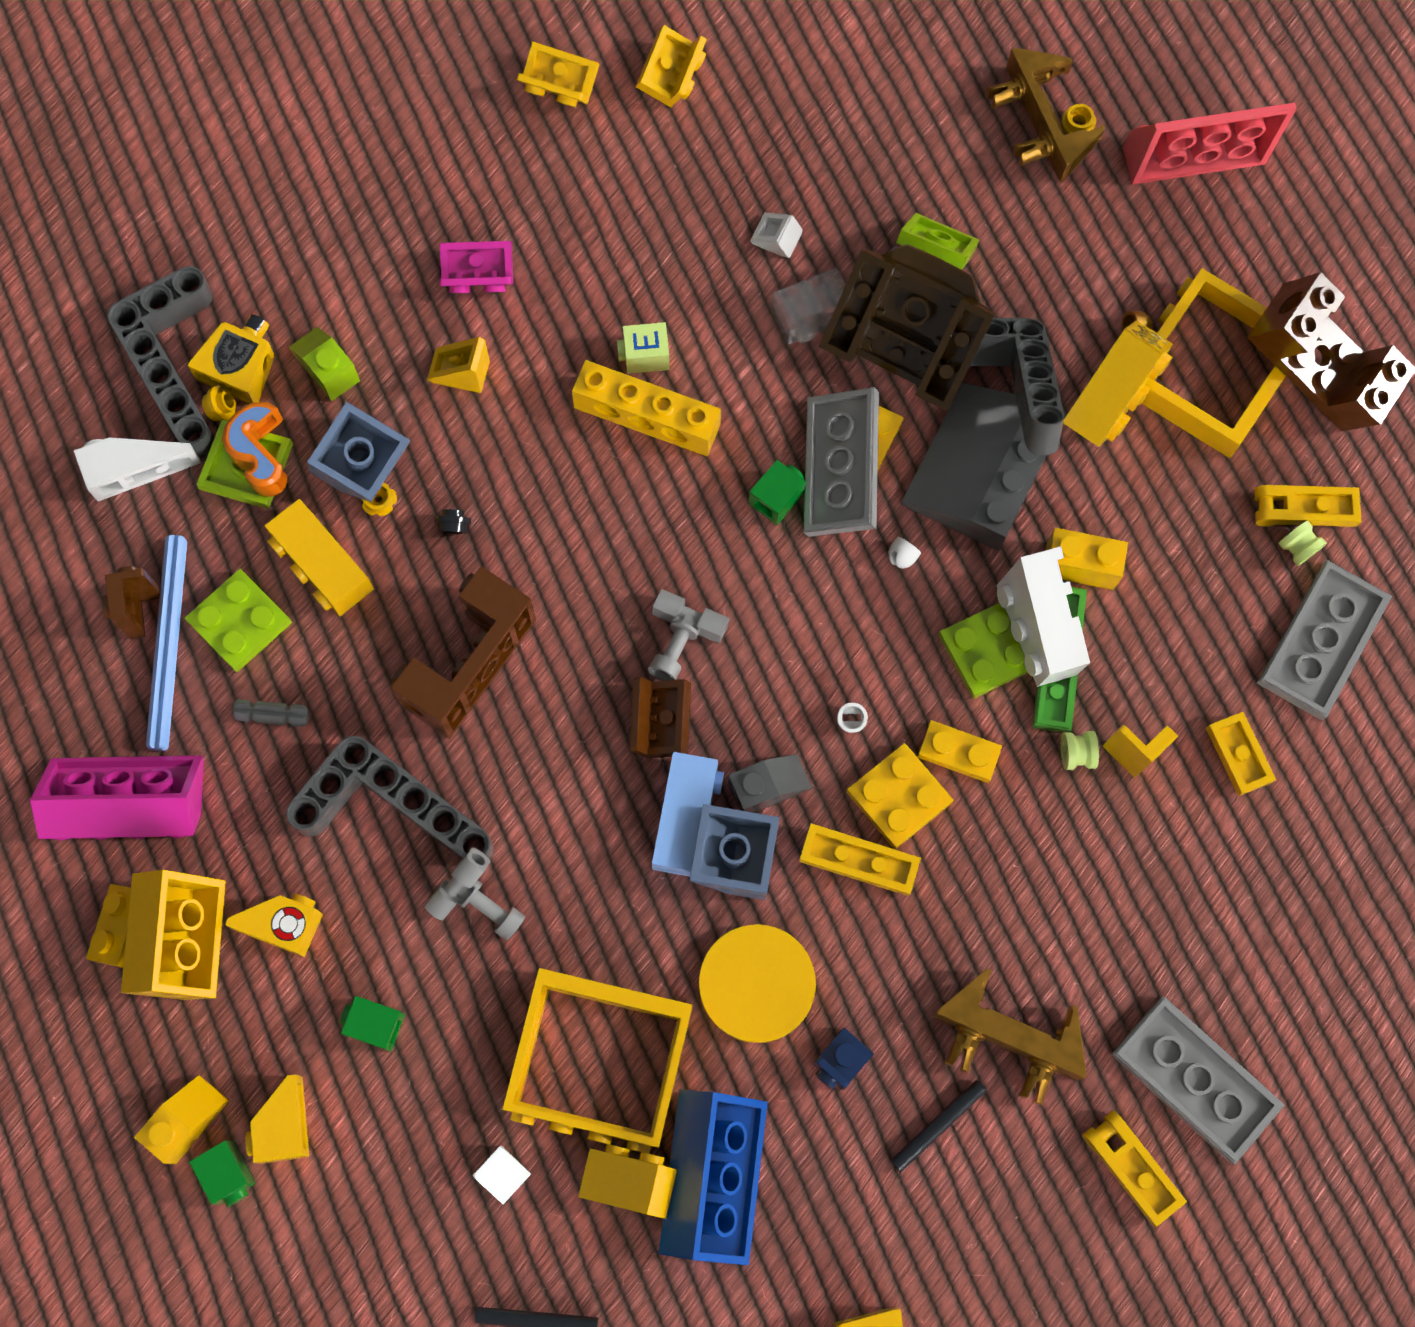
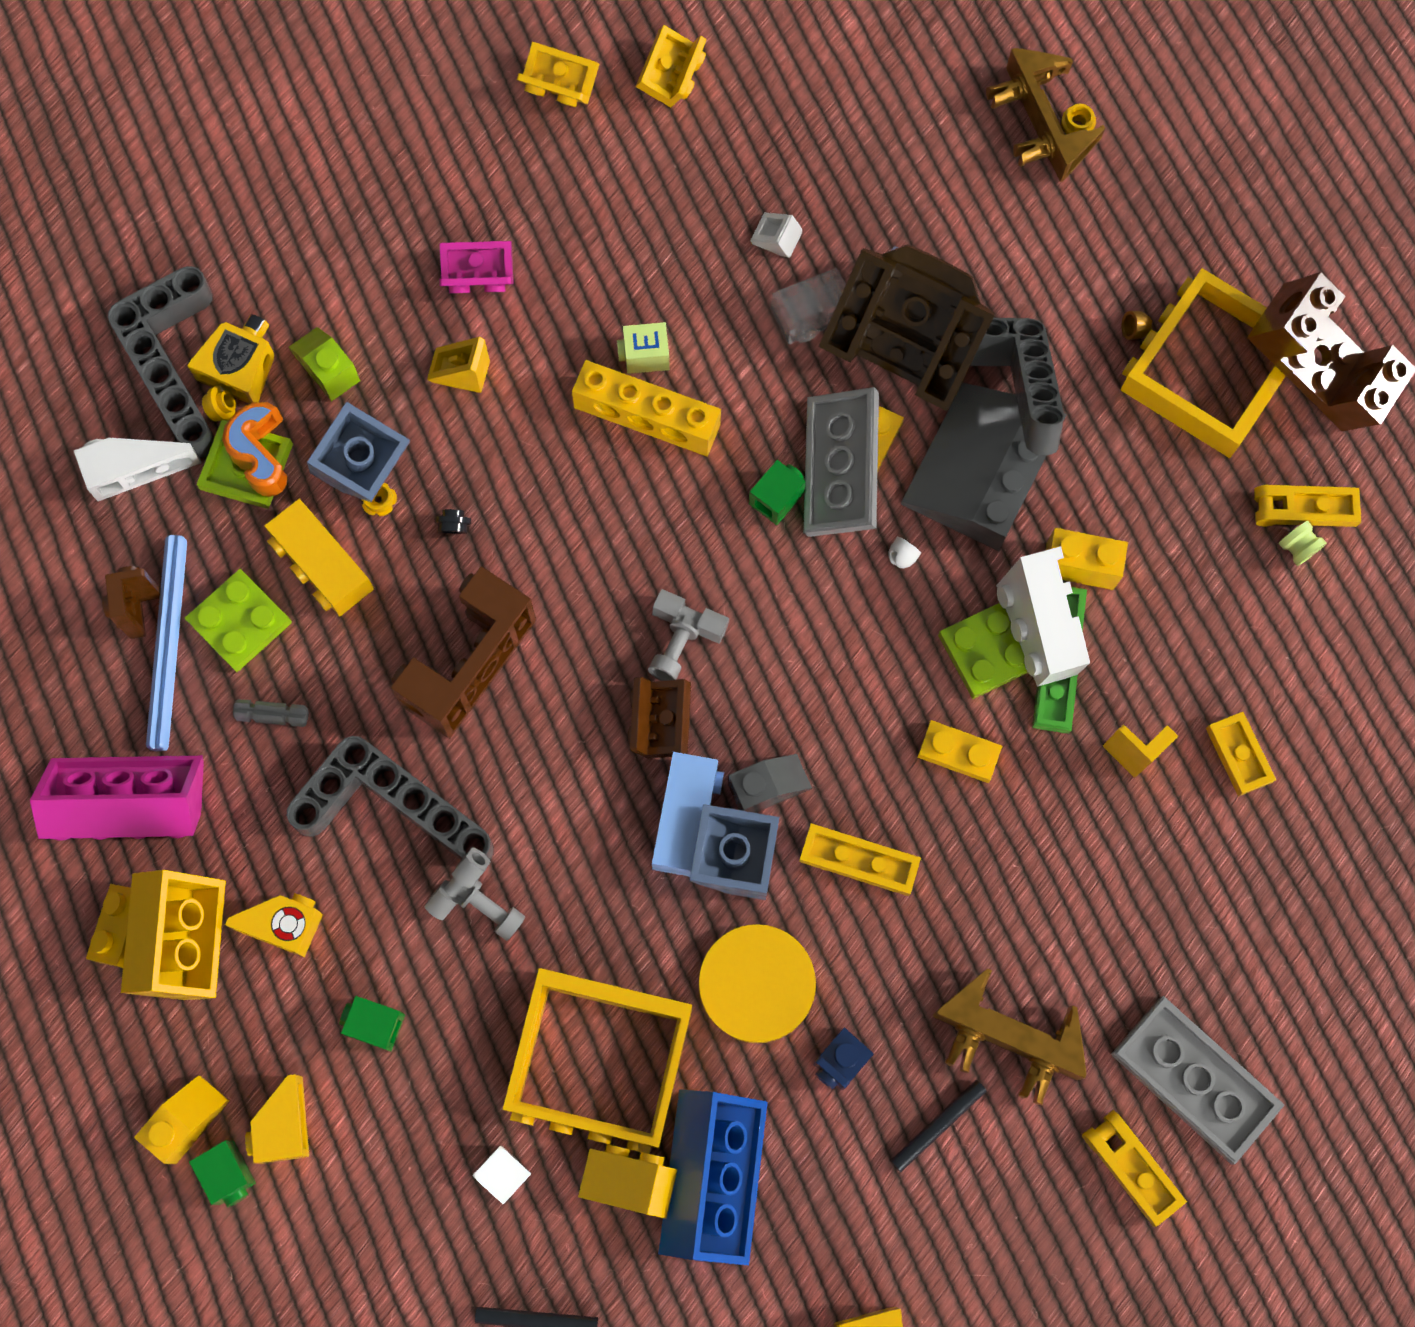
(852, 726): white hinge -> none
(899, 796): yellow plate -> none
(938, 240): lime plate -> none
(1079, 750): yellowish green wheel -> none
(1119, 384): yellow brick -> none
(1205, 143): coral slope -> none
(1324, 640): light grey tile -> none

